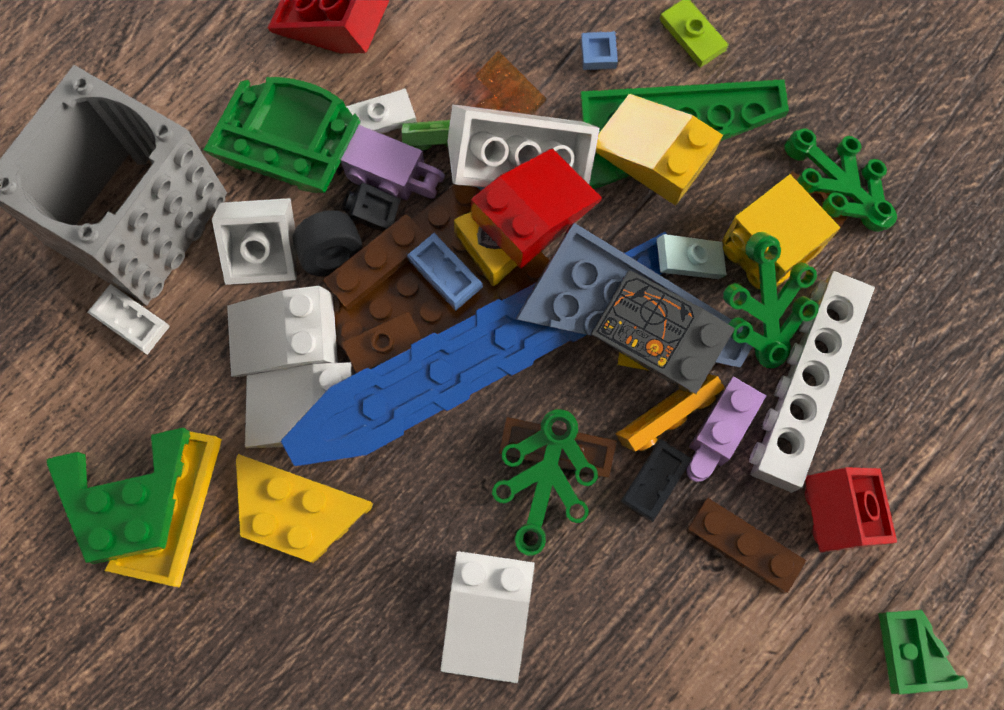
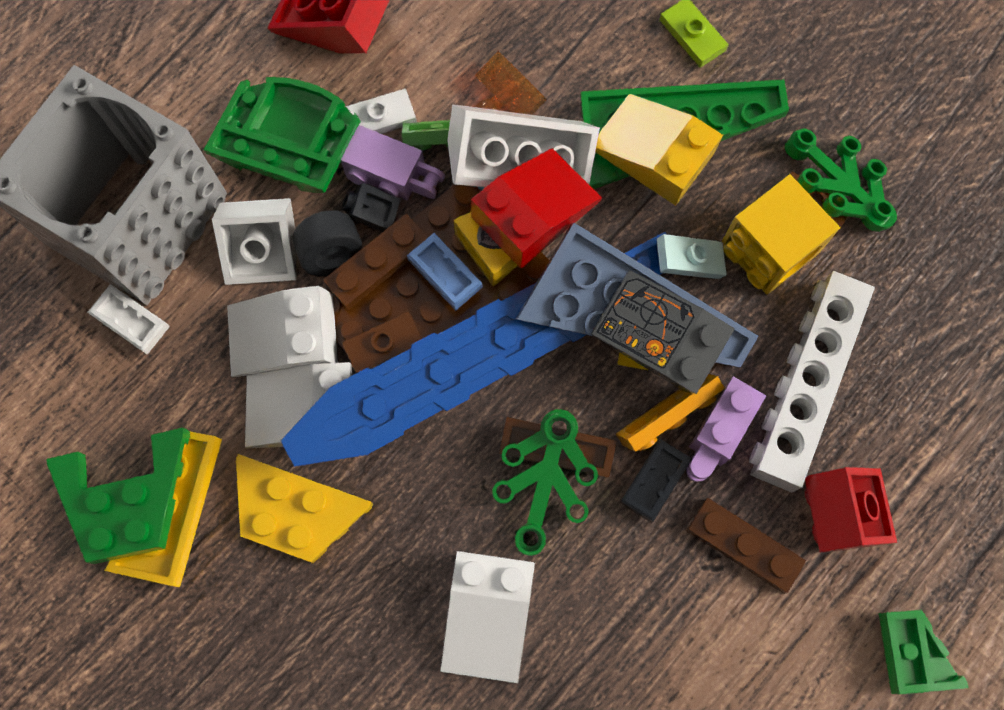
(599, 50): medium blue plate -> none
(774, 346): green plant -> none

